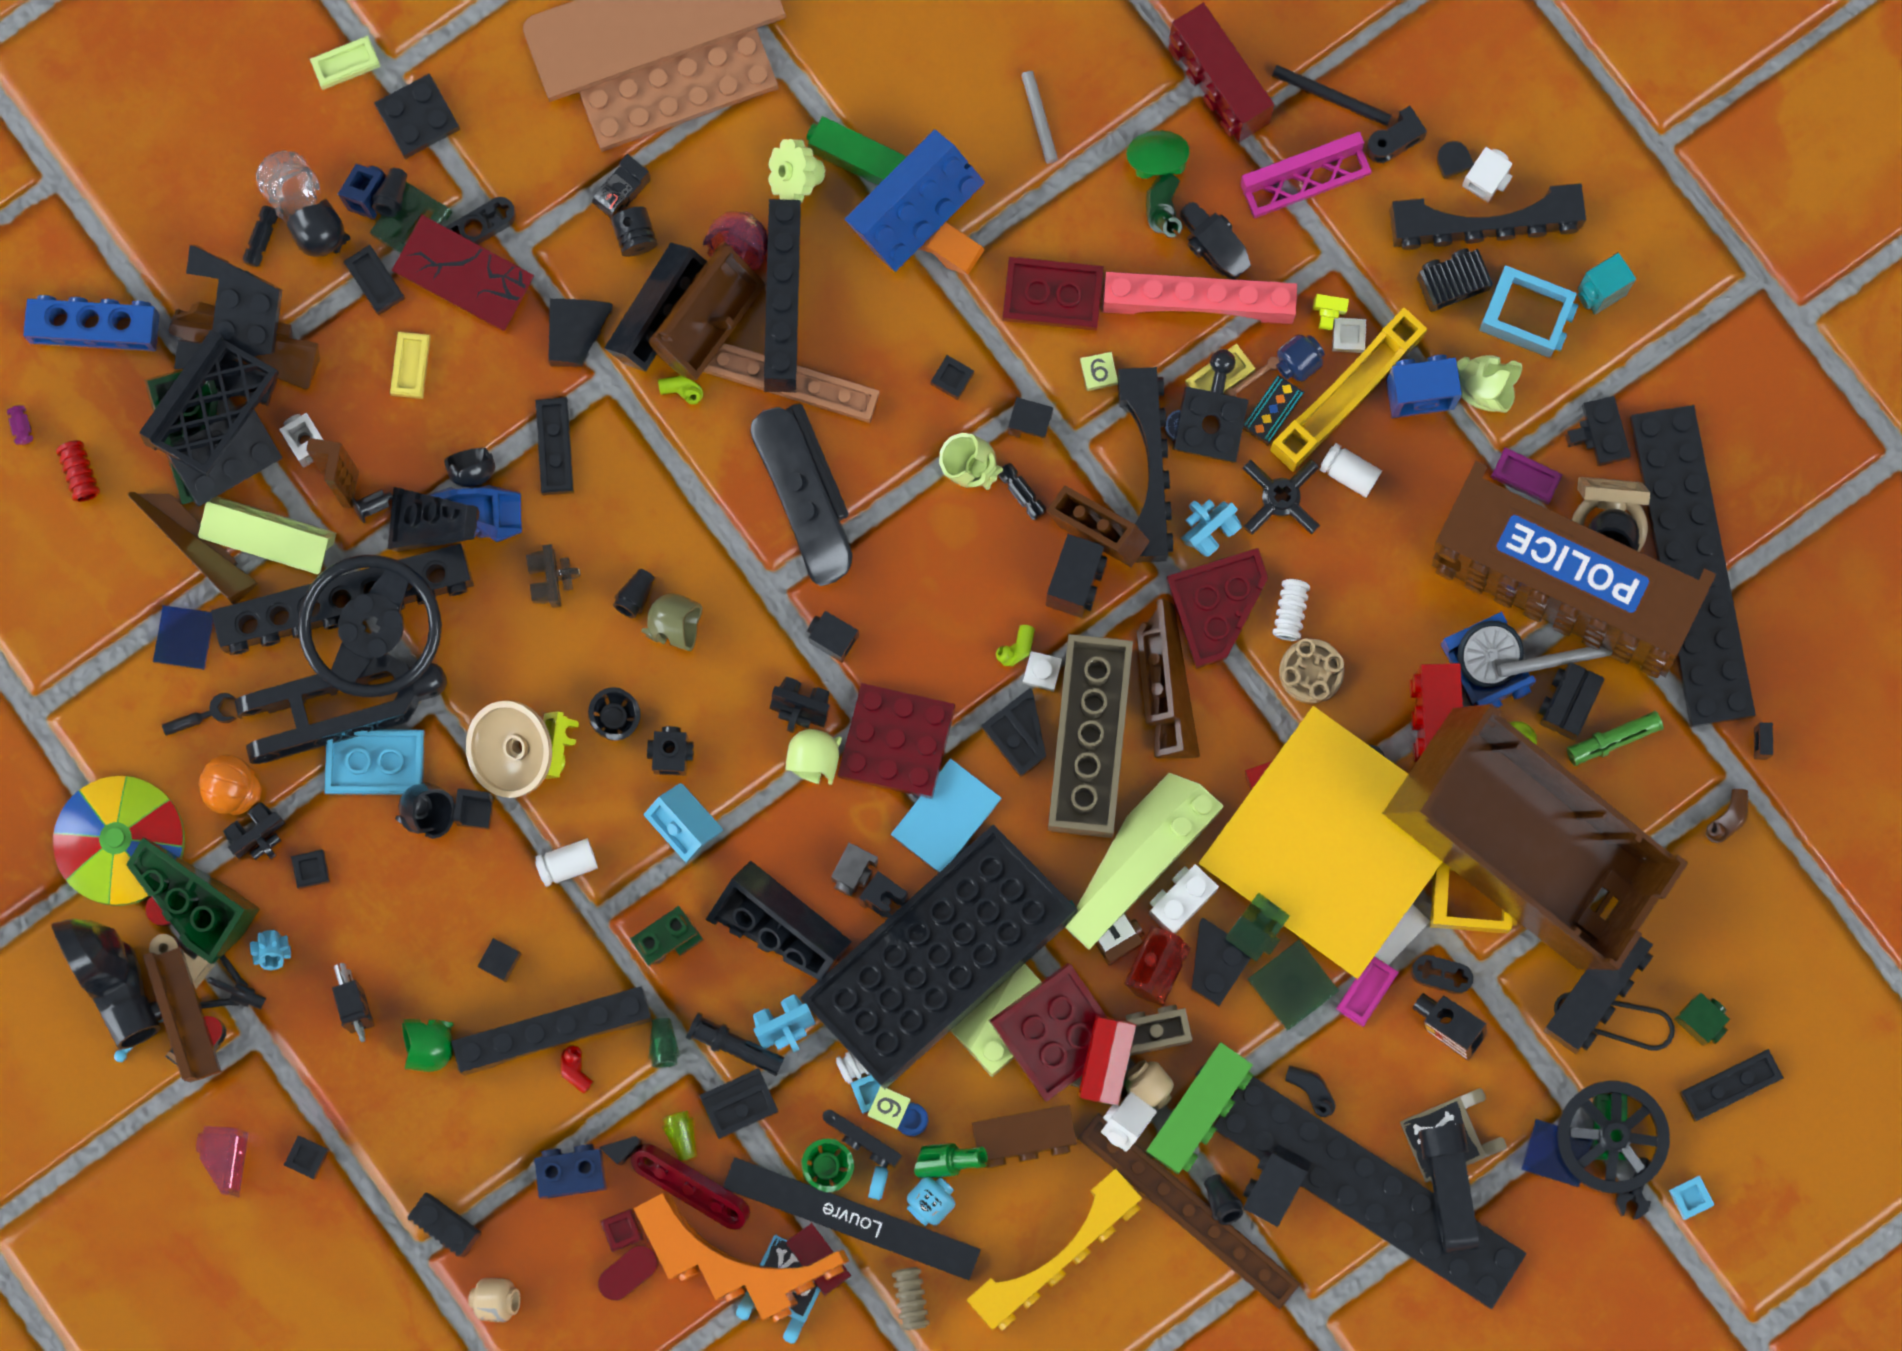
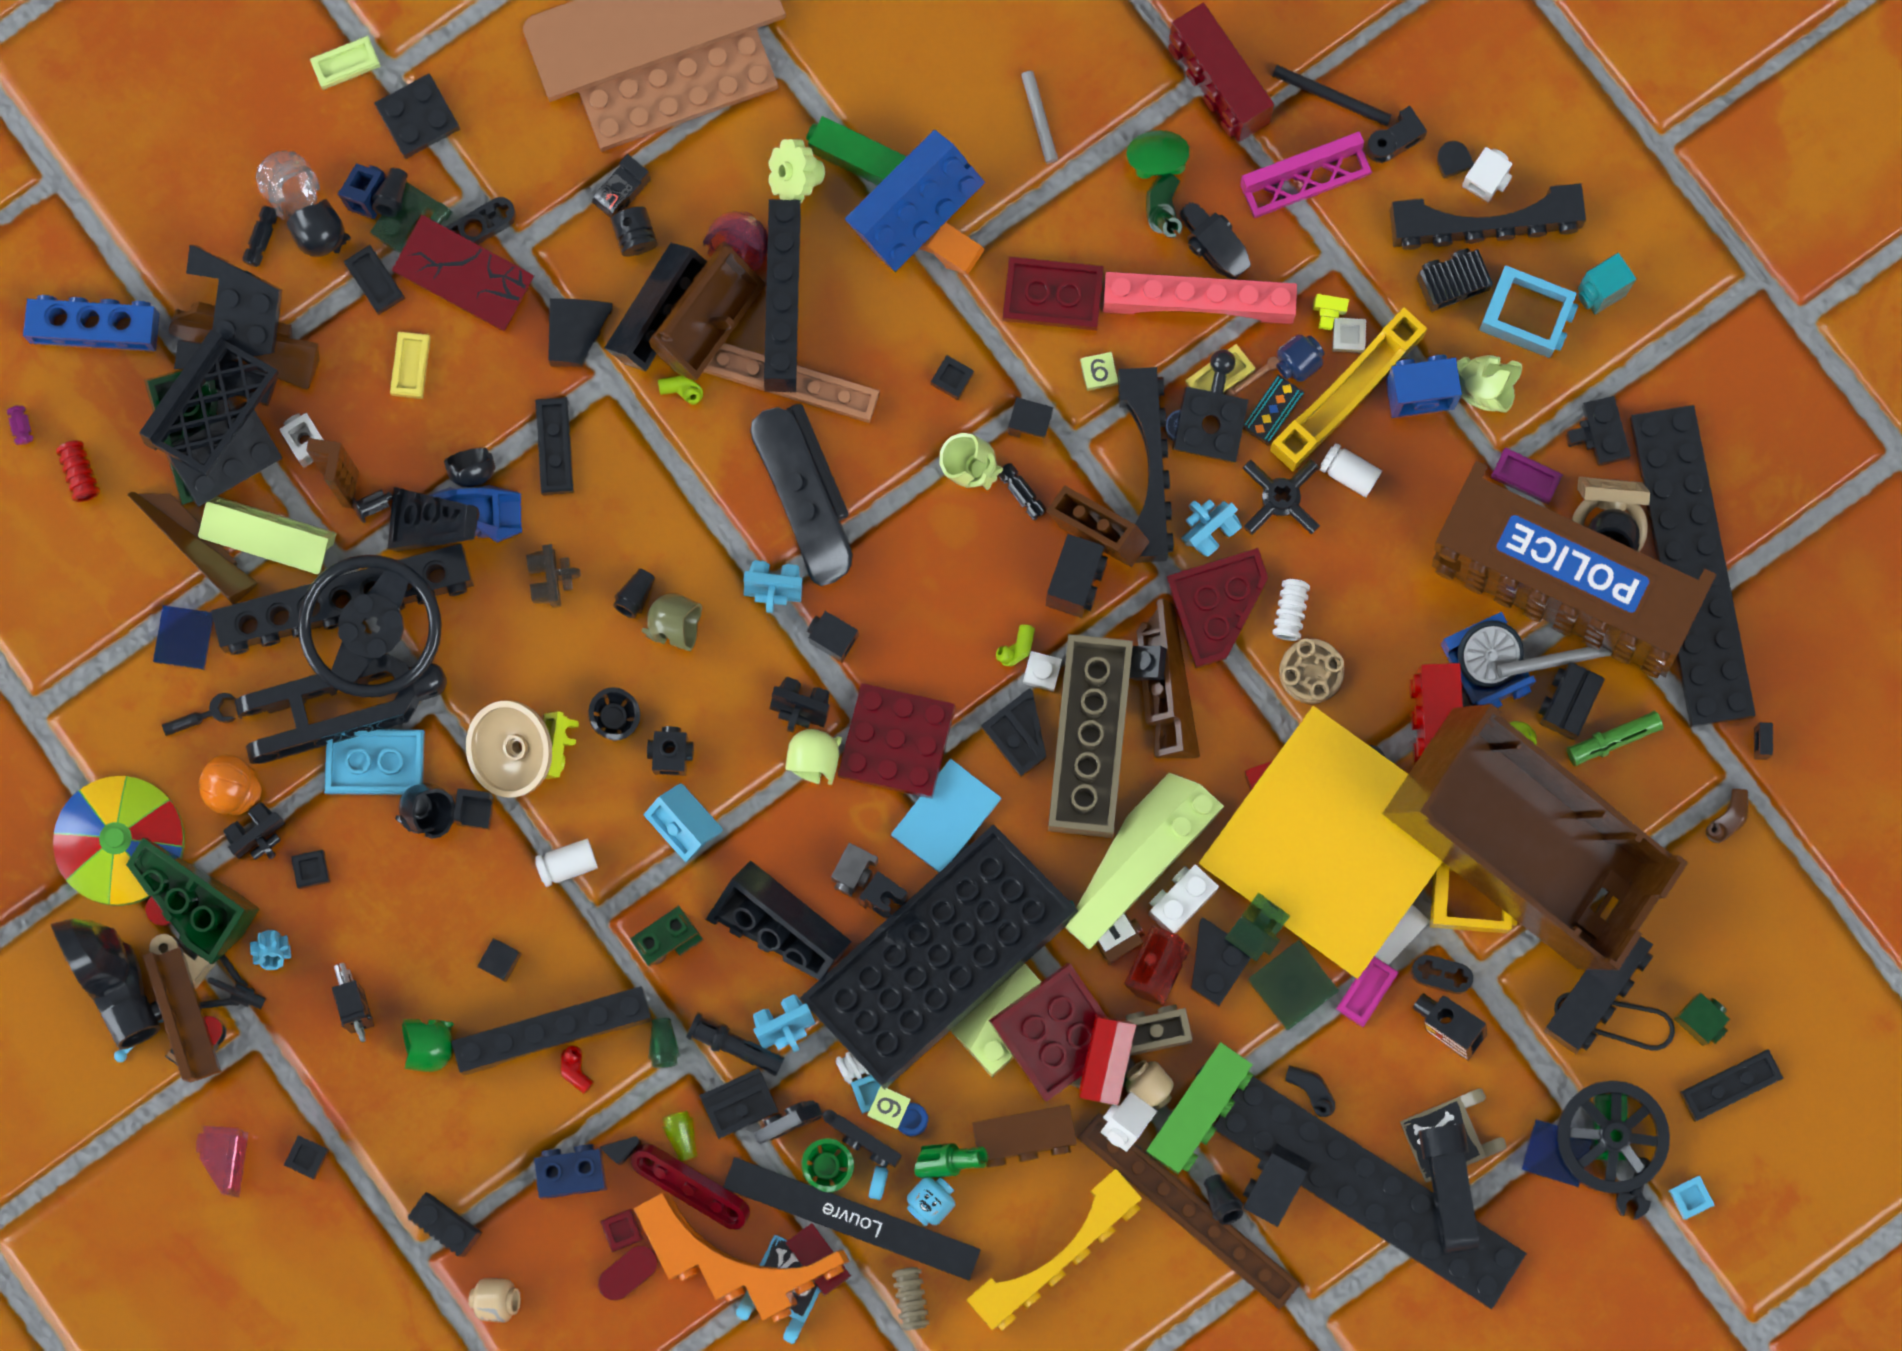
(773, 588): none -> medium azure hips
(796, 1116): none -> black hinge
(1148, 663): none -> black plate

